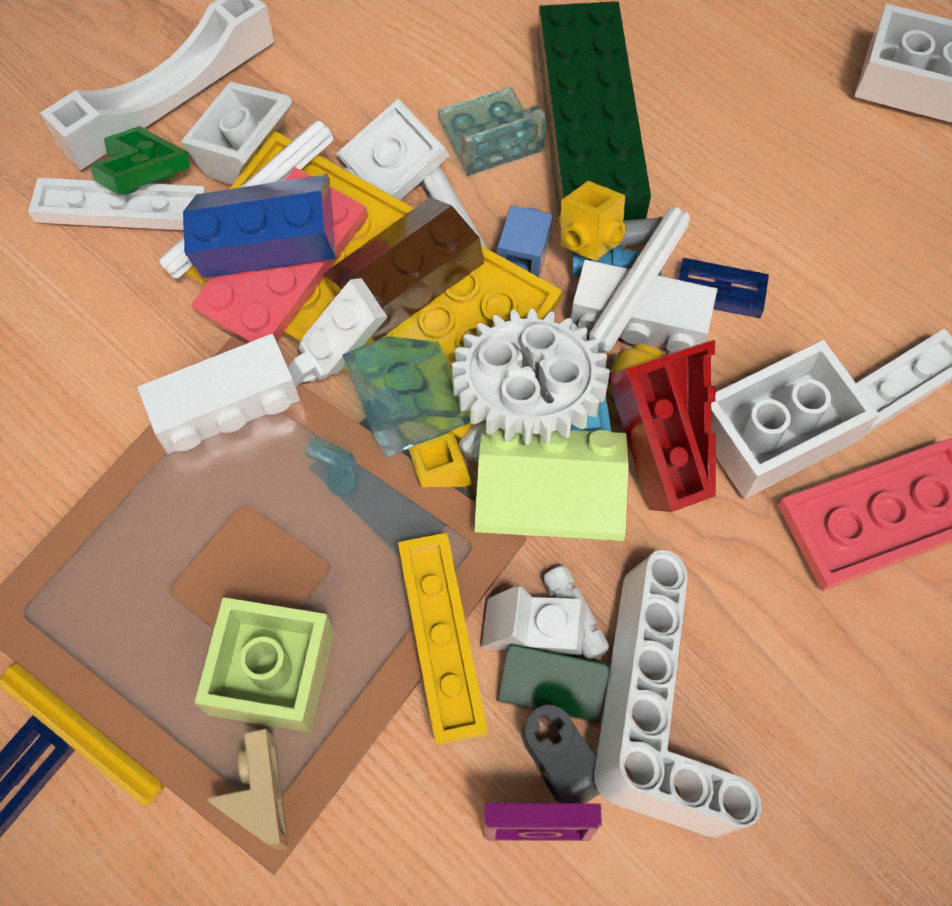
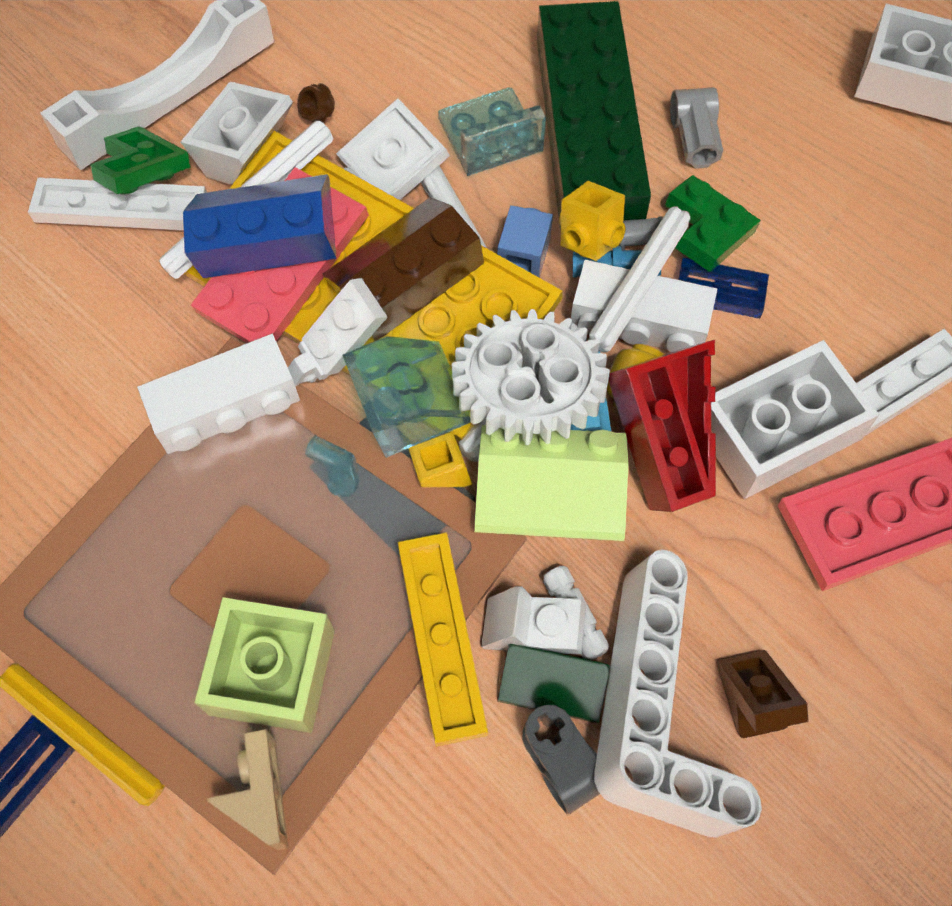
(316, 102): none -> reddish brown plate
(541, 821): magenta tile -> none
(696, 117): none -> light grey piece
(716, 221): none -> green plate
(760, 694): none -> reddish brown slope

